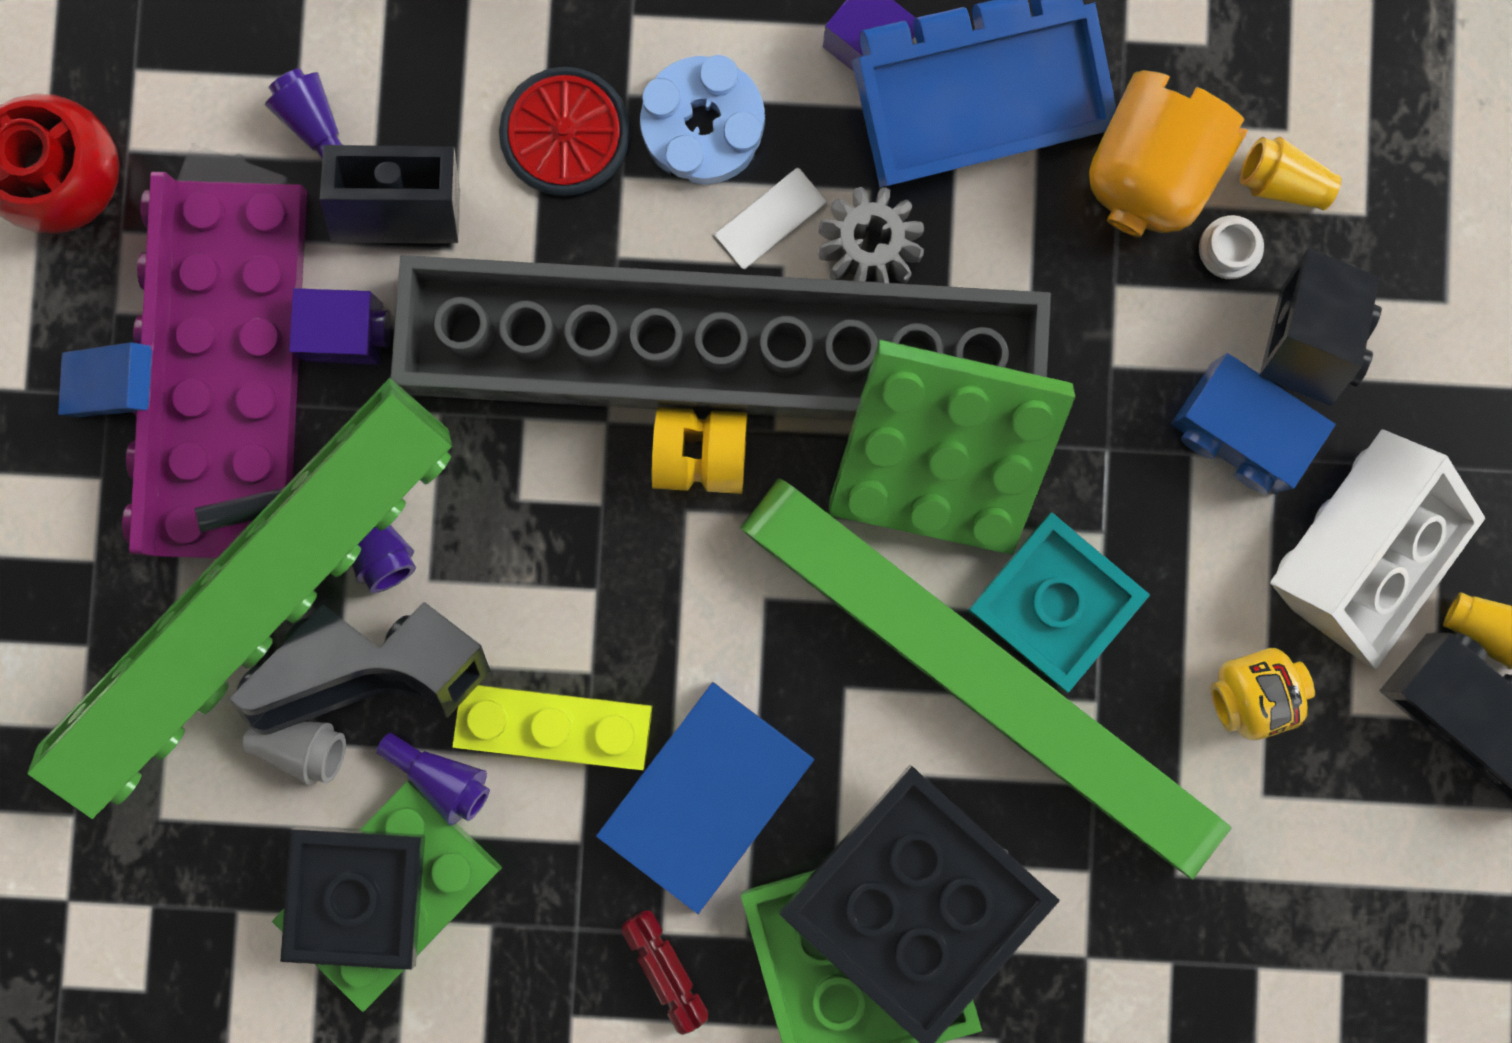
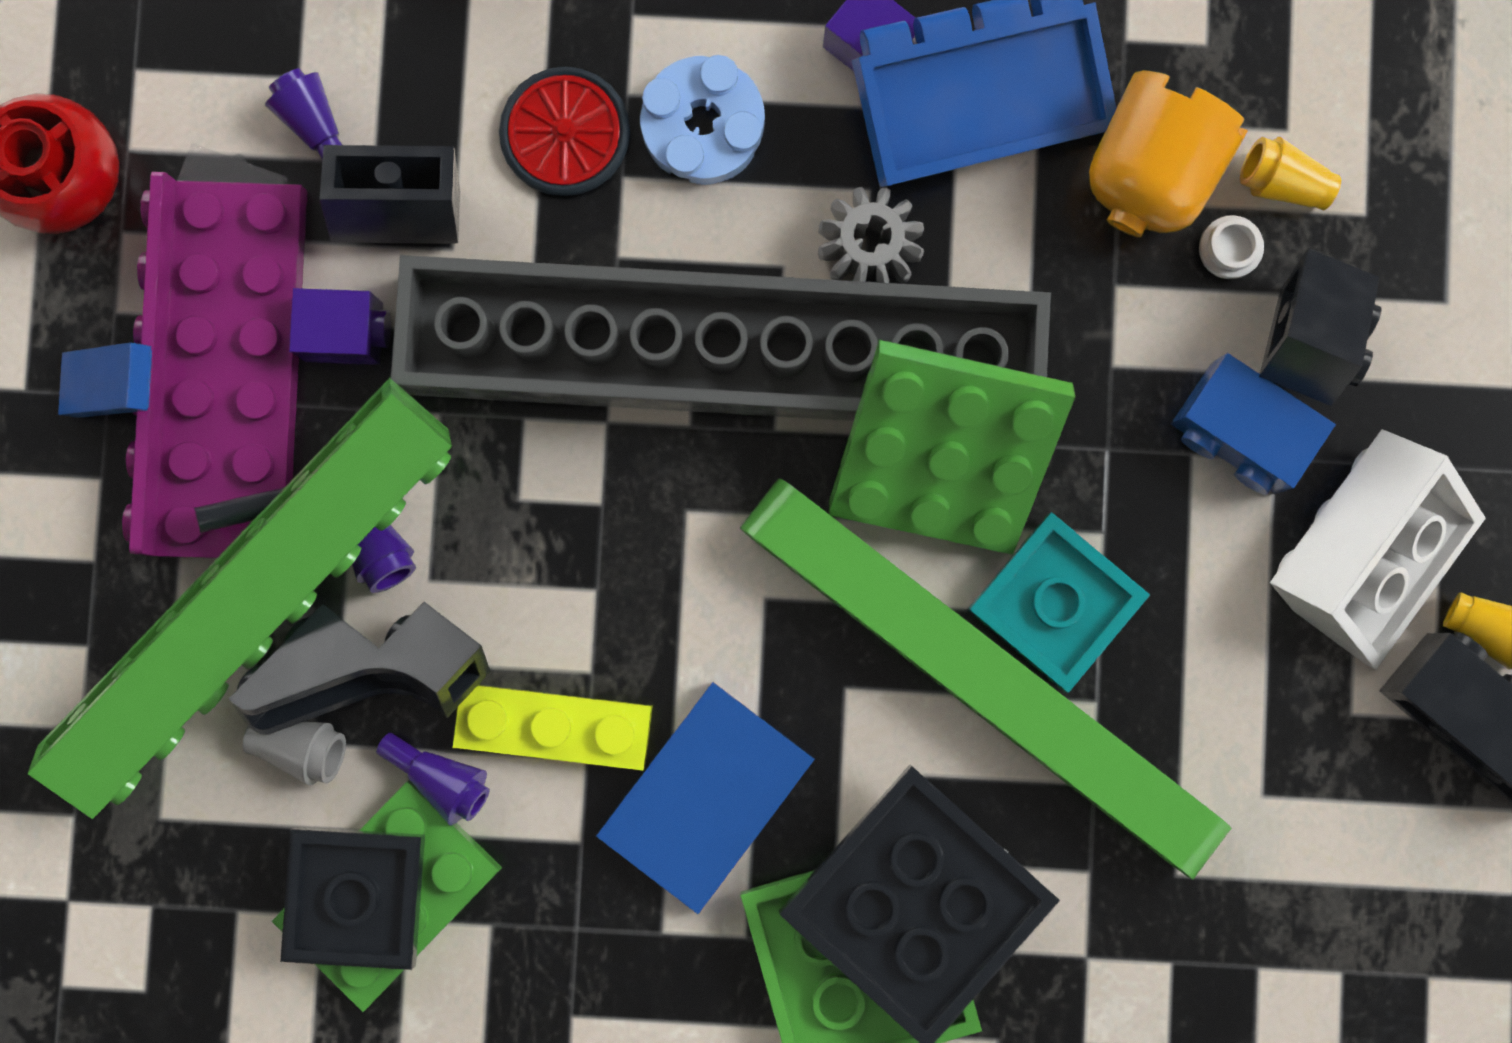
(665, 972): dark red axle -> none
(722, 450): yellow wheel -> none
(770, 218): white sticker -> none
(1262, 694): yellow head -> none

